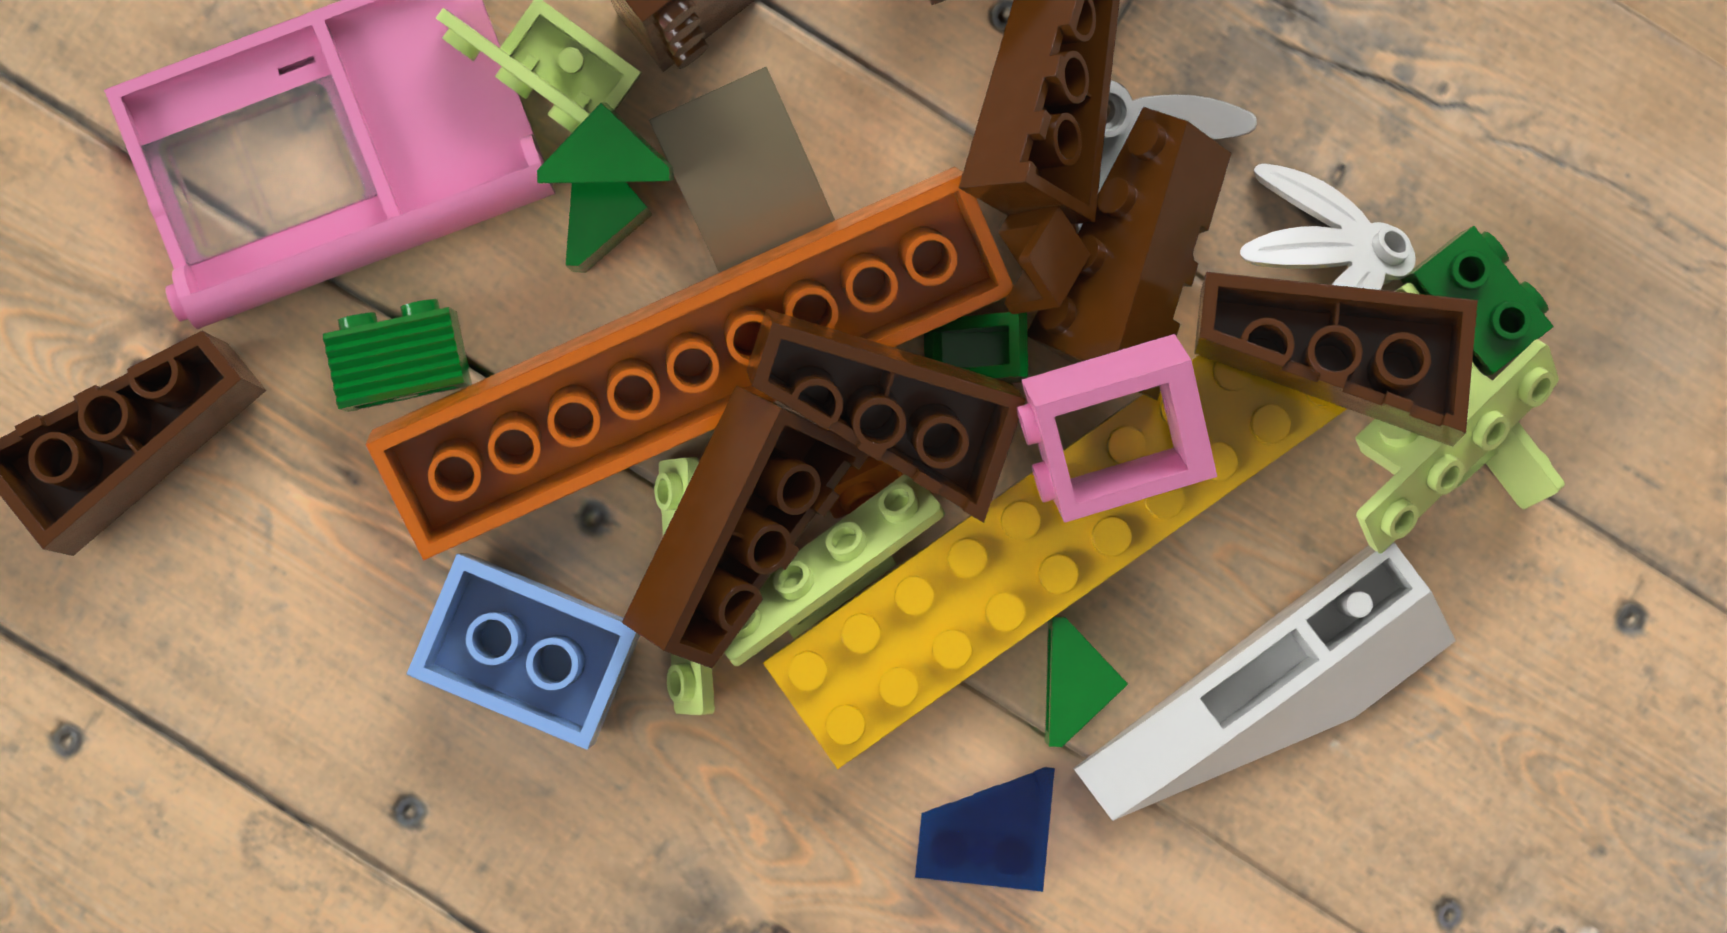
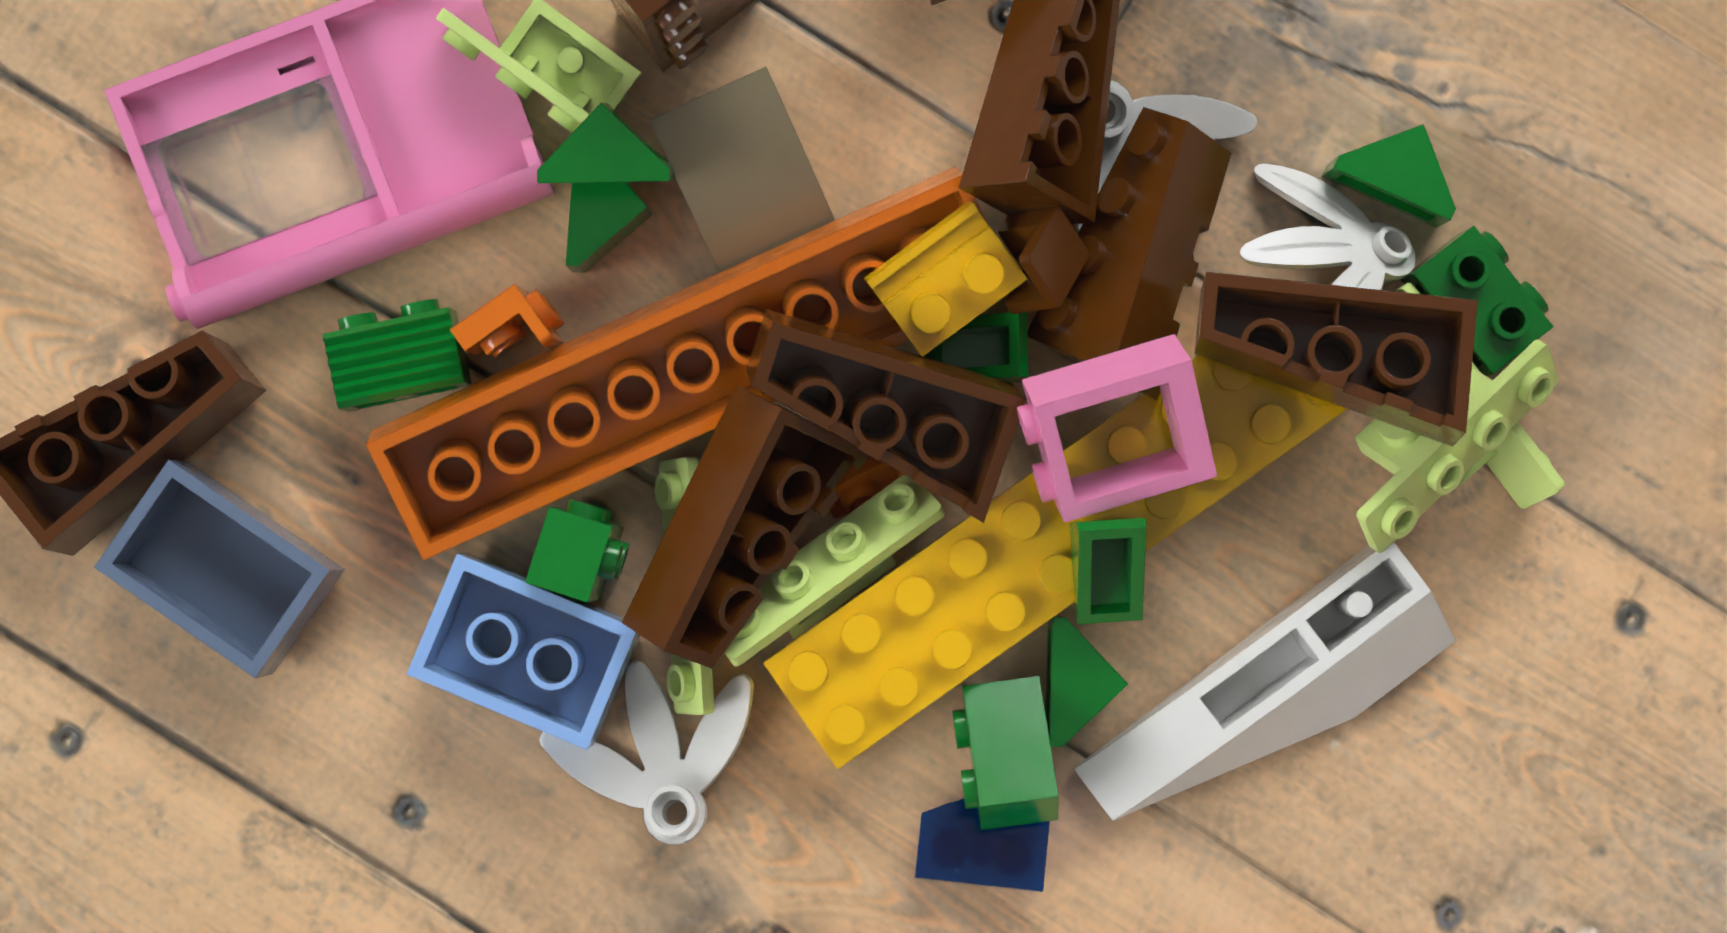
(219, 568): none -> sand blue piece
(499, 322): none -> orange bracket
(578, 551): none -> green brick
(657, 740): none -> white plant
(945, 278): none -> yellow plate
(1009, 753): none -> green brick
(1108, 569): none -> green slope
(1399, 174): none -> green slope

